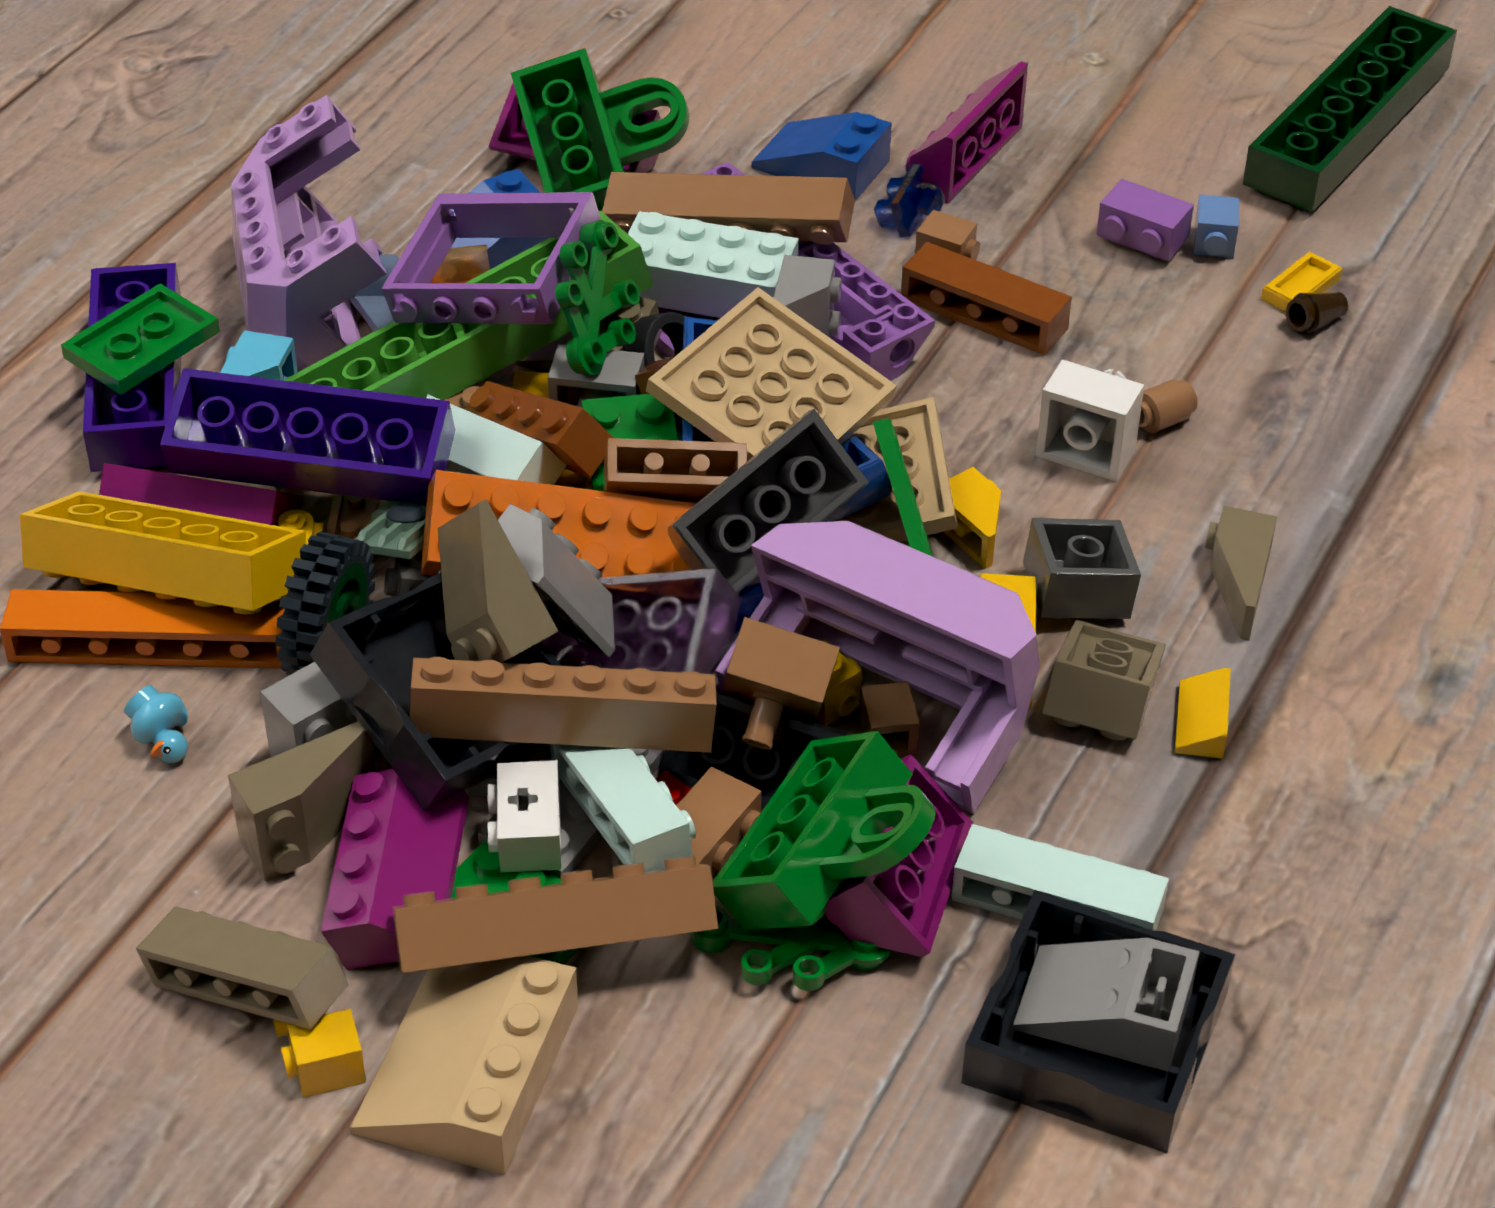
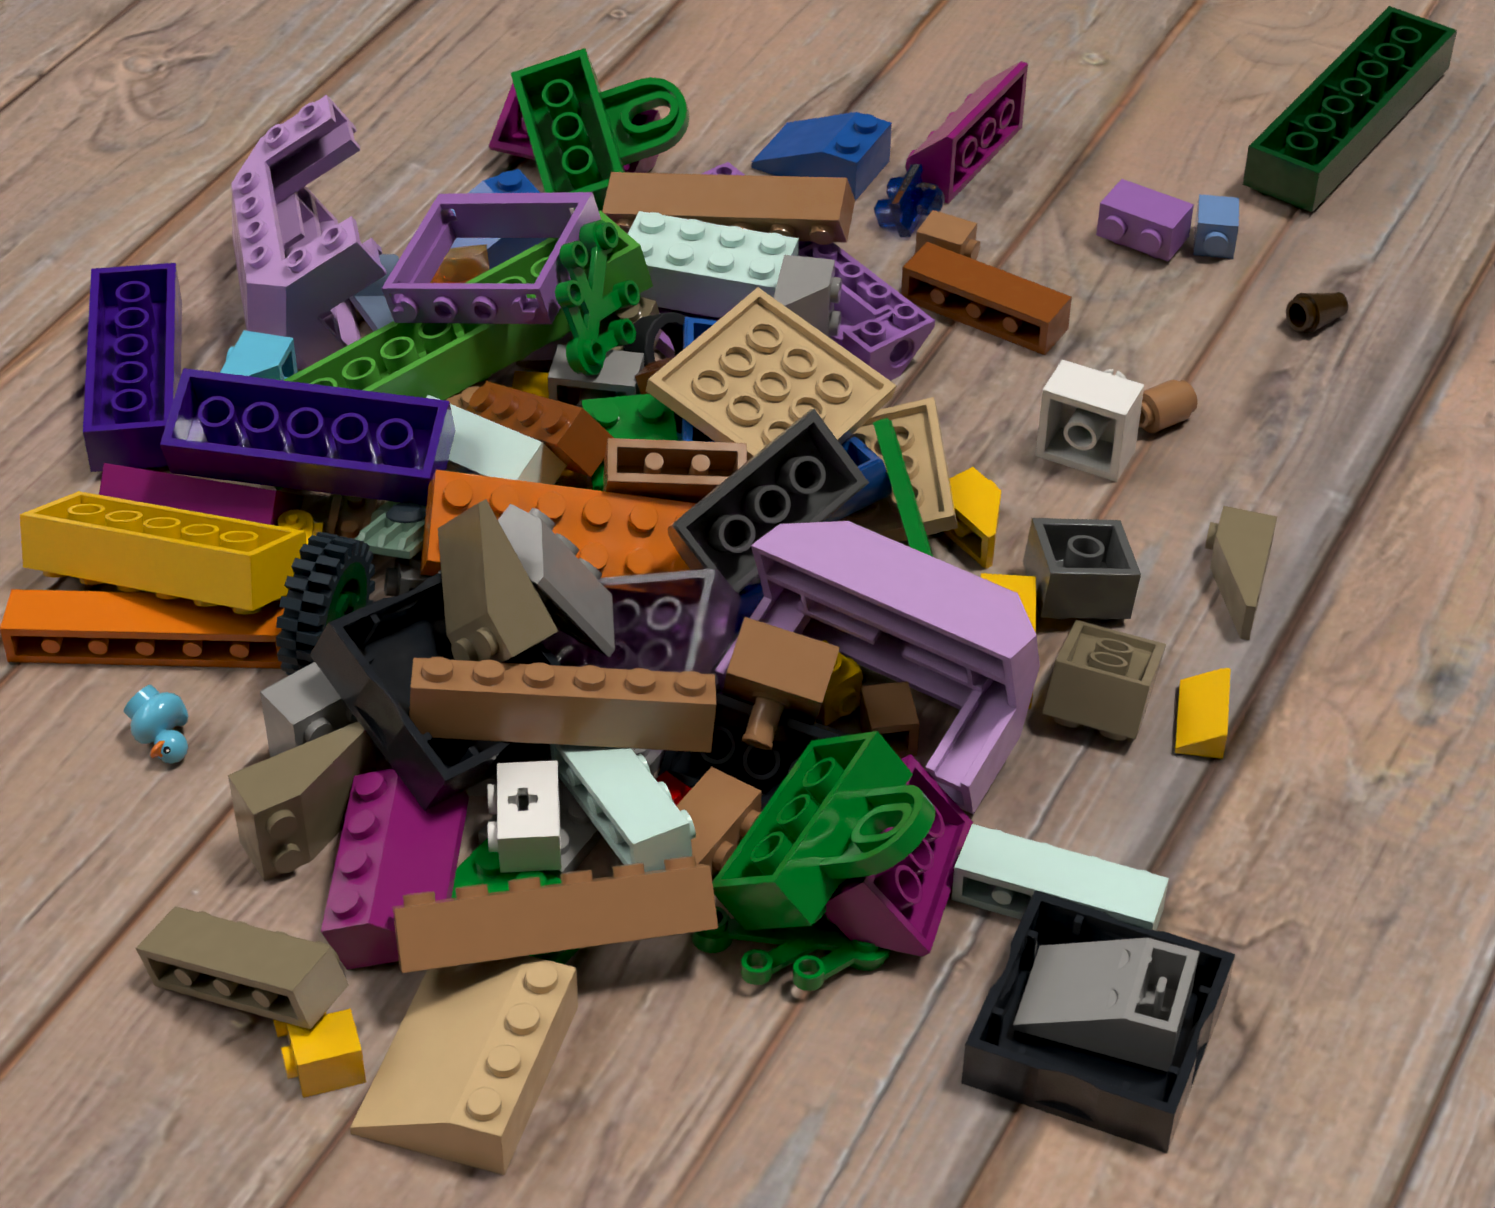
(140, 338): green plate -> none
(1306, 275): yellow tile -> none

